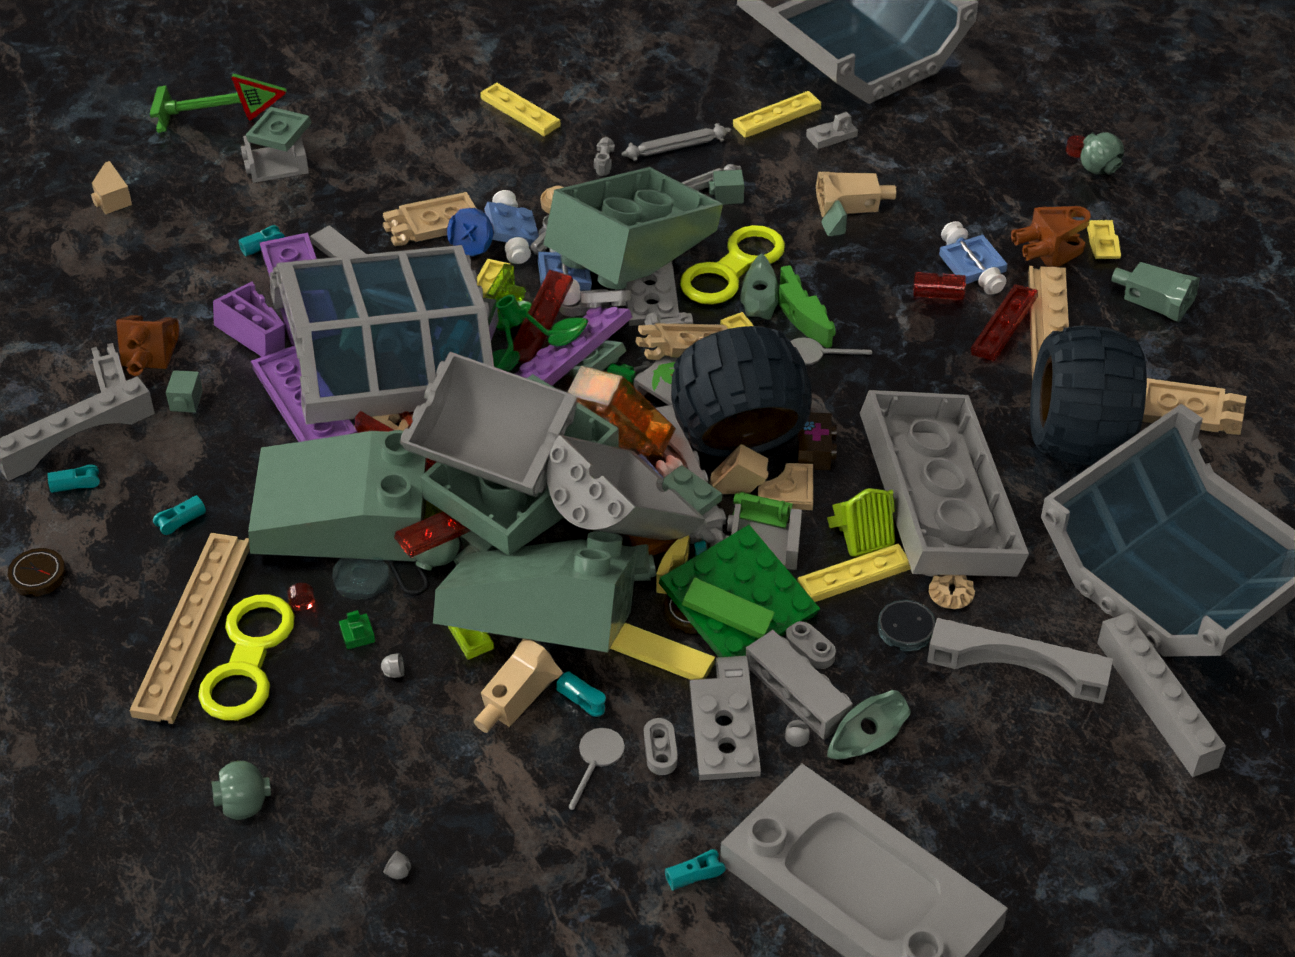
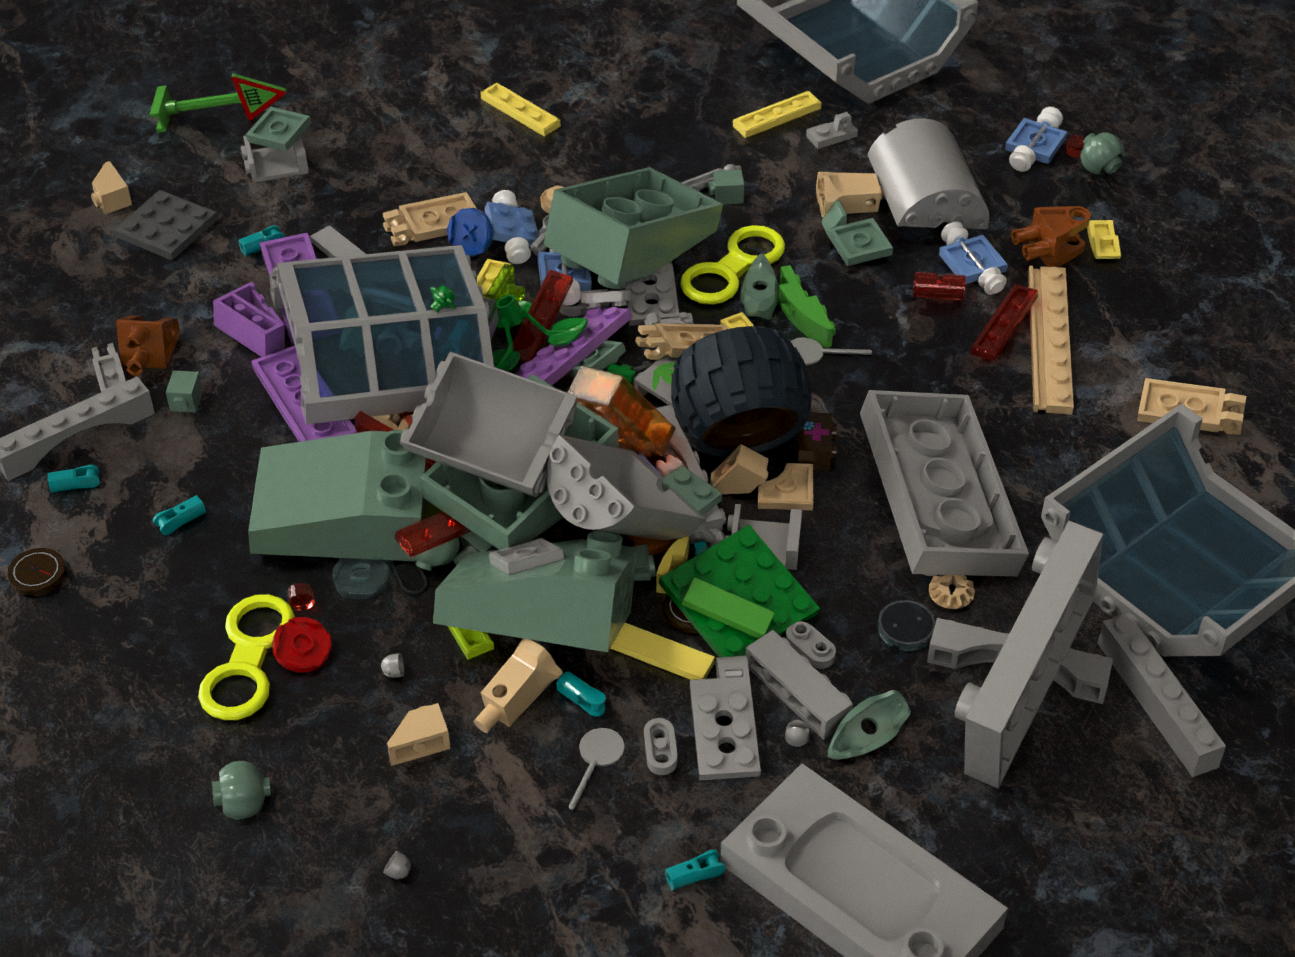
(165, 224): none -> dark grey plate
(190, 629): tan plate -> none
(301, 645): none -> red tile
(356, 630): green tile -> none
(419, 735): none -> tan slope
(443, 298): none -> green plant
(526, 556): none -> light grey tile
(602, 162): light grey bar -> none
(676, 142): light grey wheel -> none
(763, 509): bright green hinge -> none
(855, 573): light yellow tile -> none
(860, 241): none -> sand green plate
(866, 521): lime piece -> none
(927, 177): none -> light grey cylinder
(1032, 654): none -> light grey piece
(1036, 140): none -> plate
(1087, 393): black wheel -> none
(1158, 289): sand green piece -> none

